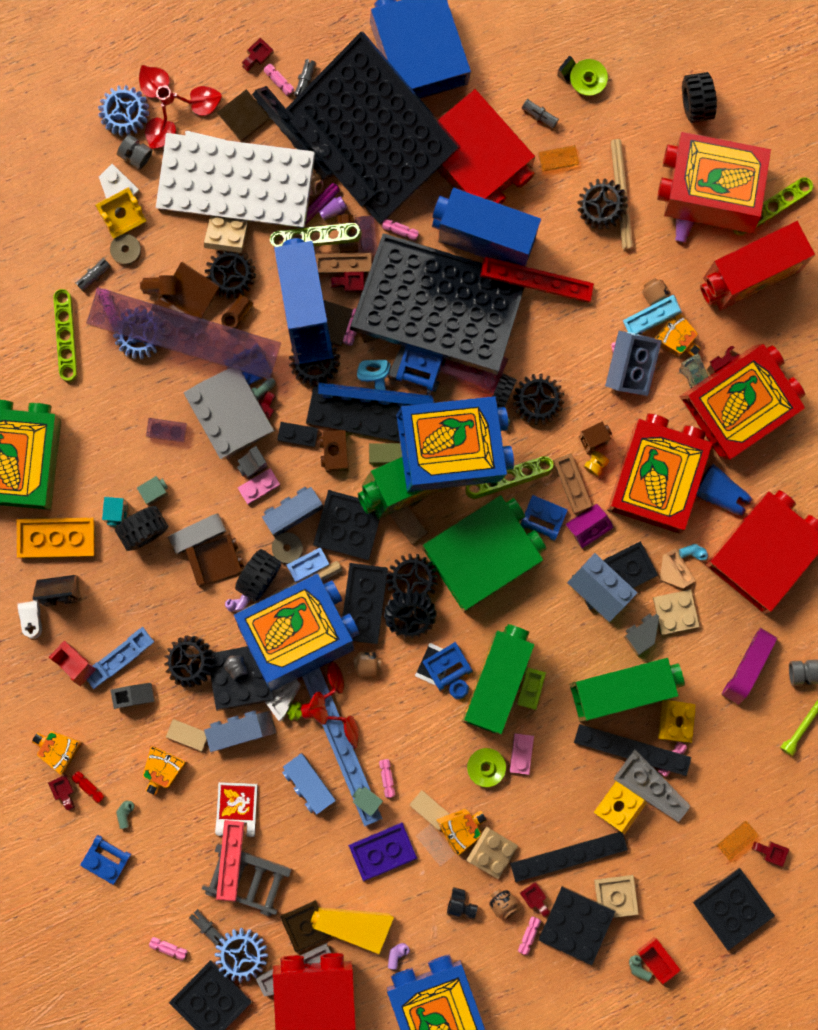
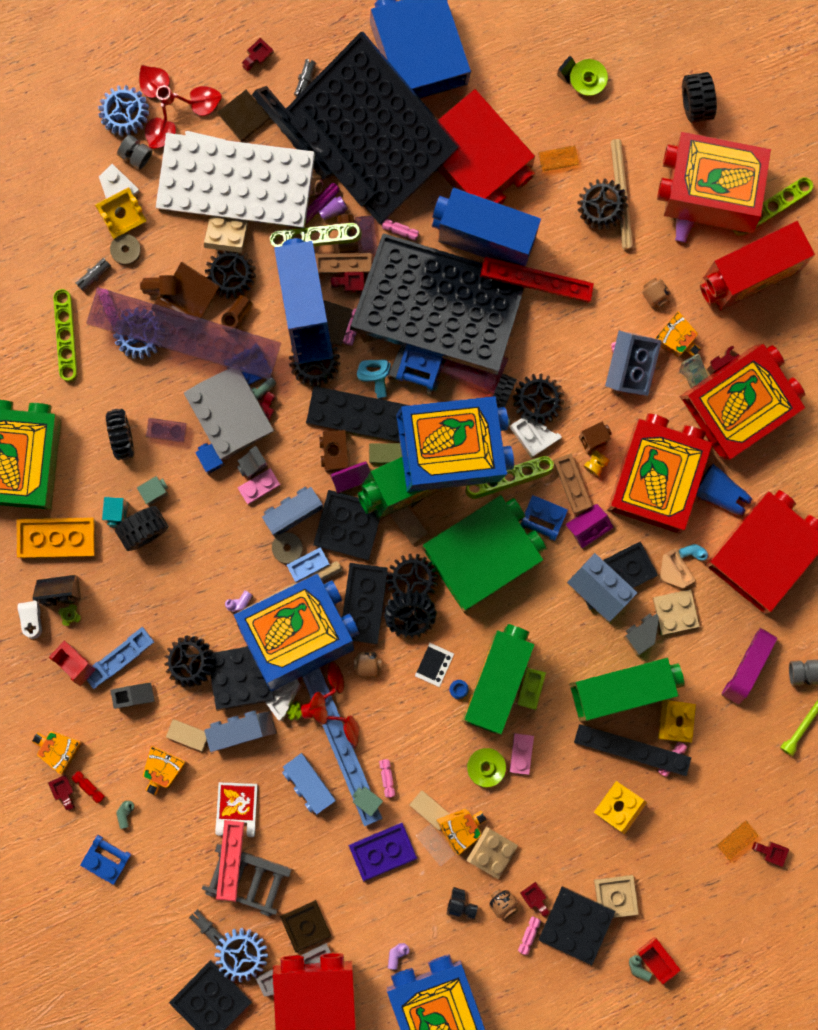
(64, 615): none -> lime plate
(119, 434): none -> black gear
(168, 948): bright pink axle -> none
(197, 533): light grey beam -> none
(209, 458): none -> blue brick
(215, 560): reddish brown panel -> none
(235, 667): flat silver arm -> none
(258, 575): black tyre -> none
(279, 80): bright pink axle -> none
(297, 434): black plate -> none
(350, 477): none -> magenta panel
(356, 927): yellow slope -> none
(369, 394): blue plate -> none
(444, 660): blue plate -> none
(531, 108): dark grey pin -> none
(533, 437): none -> white wing
(568, 856): black plate -> none
(648, 784): light grey wing -> none
(653, 315): medium azure tile -> none
(733, 909): black plate -> none

